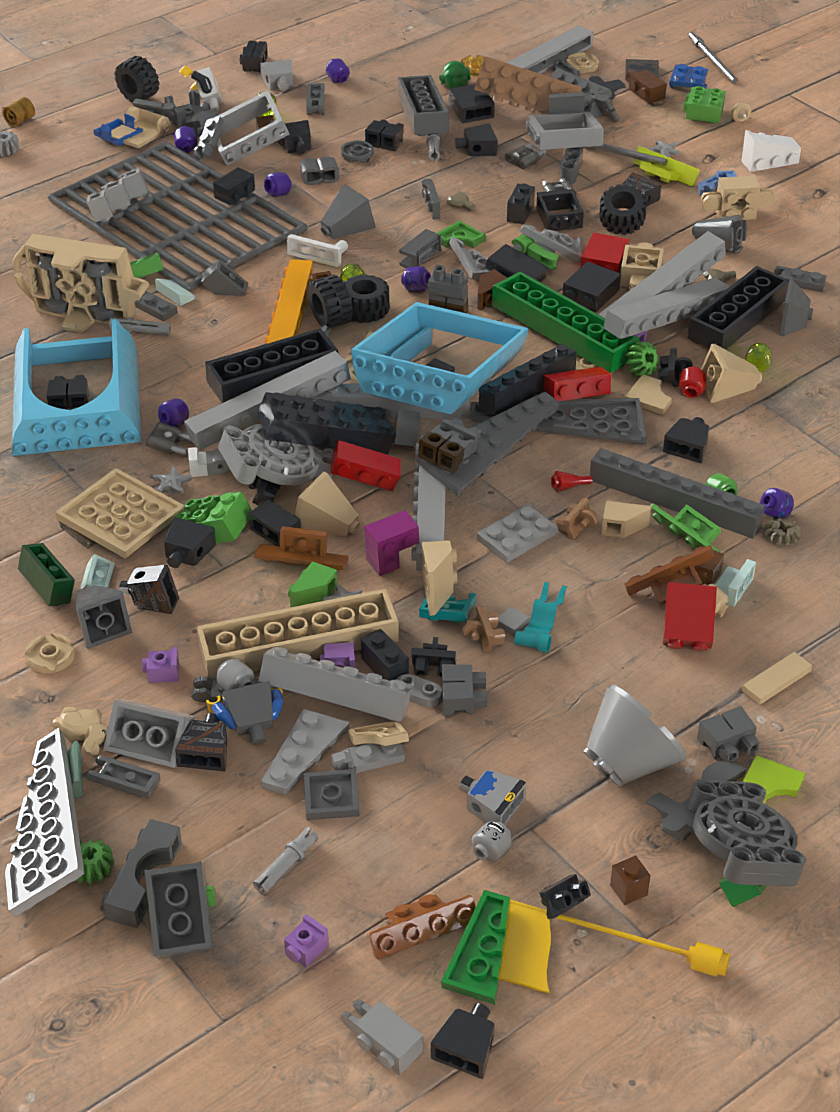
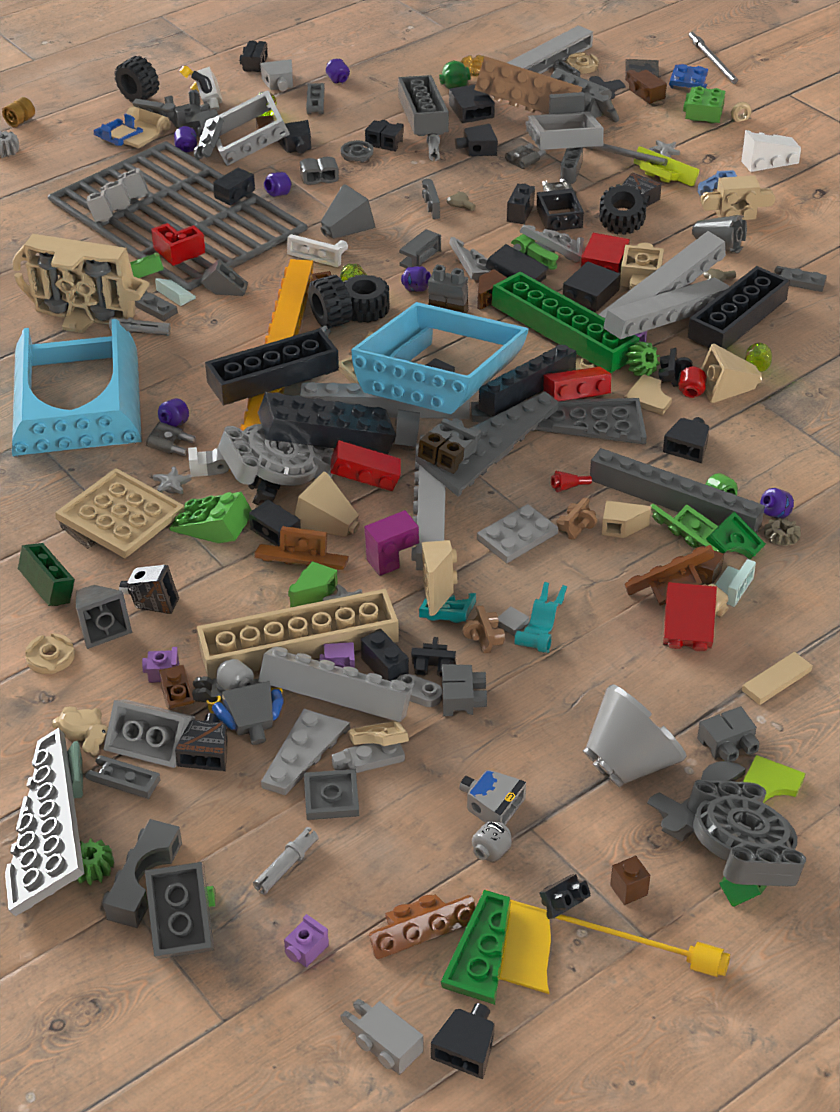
(62, 390): black hips -> none
(98, 572): light aqua slope -> none
(175, 687): none -> reddish brown slope
(178, 245): none -> red brick
(188, 542): black torso -> none
(243, 410): light grey brick -> none
(463, 232): bright green tile -> none
(736, 536): none -> green tile
(796, 310): dark grey slope -> none

